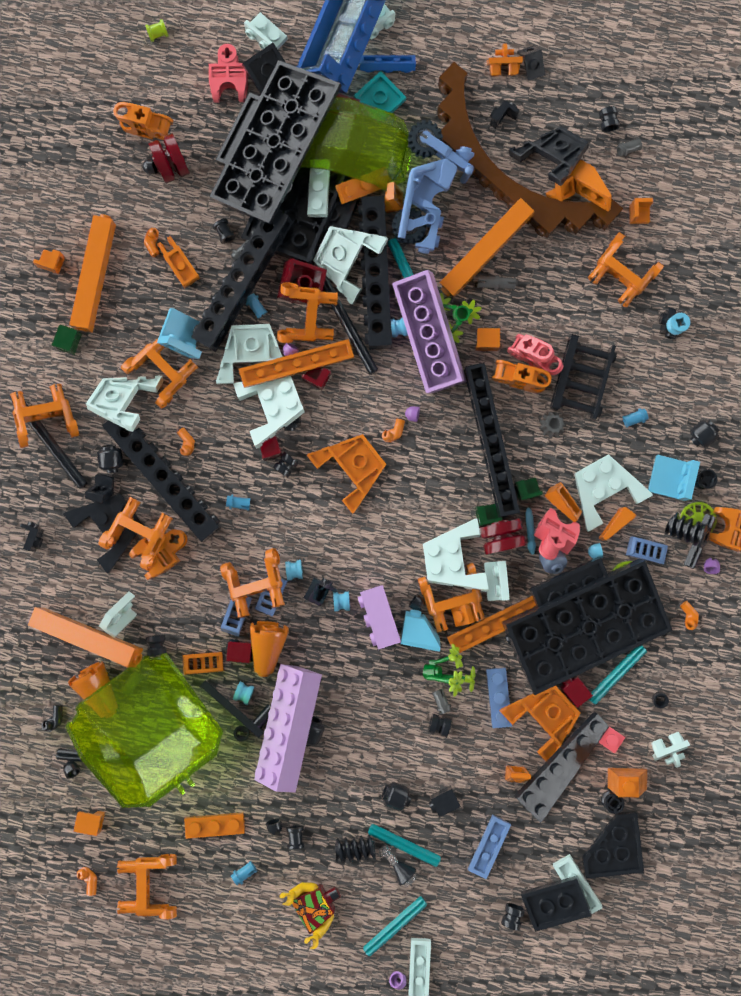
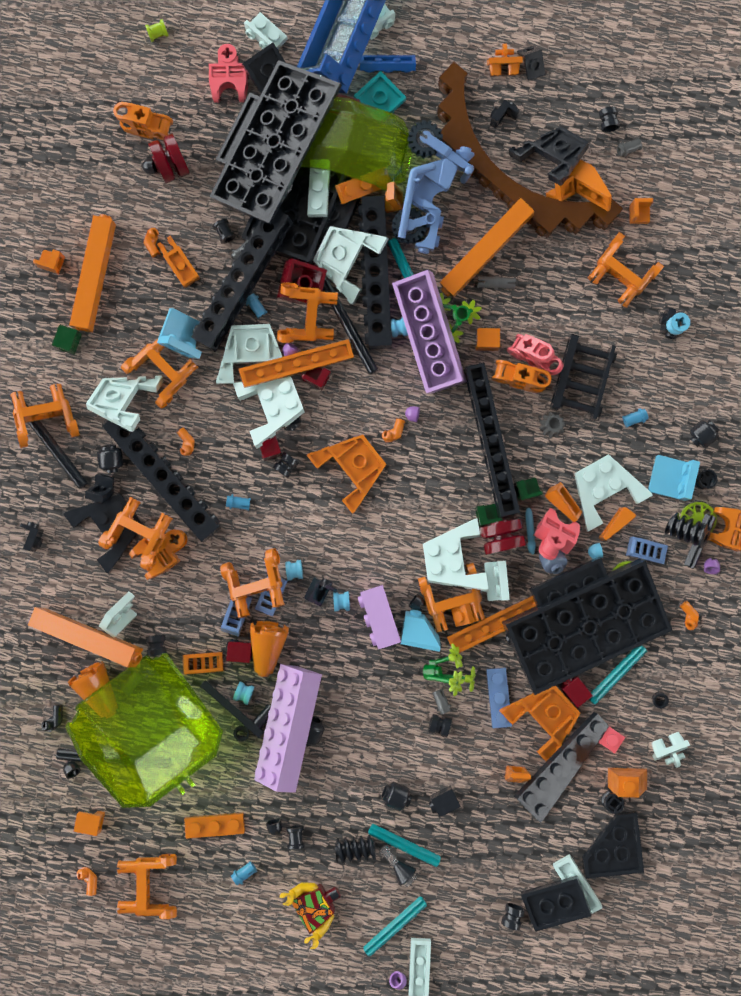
(489, 846): medium blue plate -> none

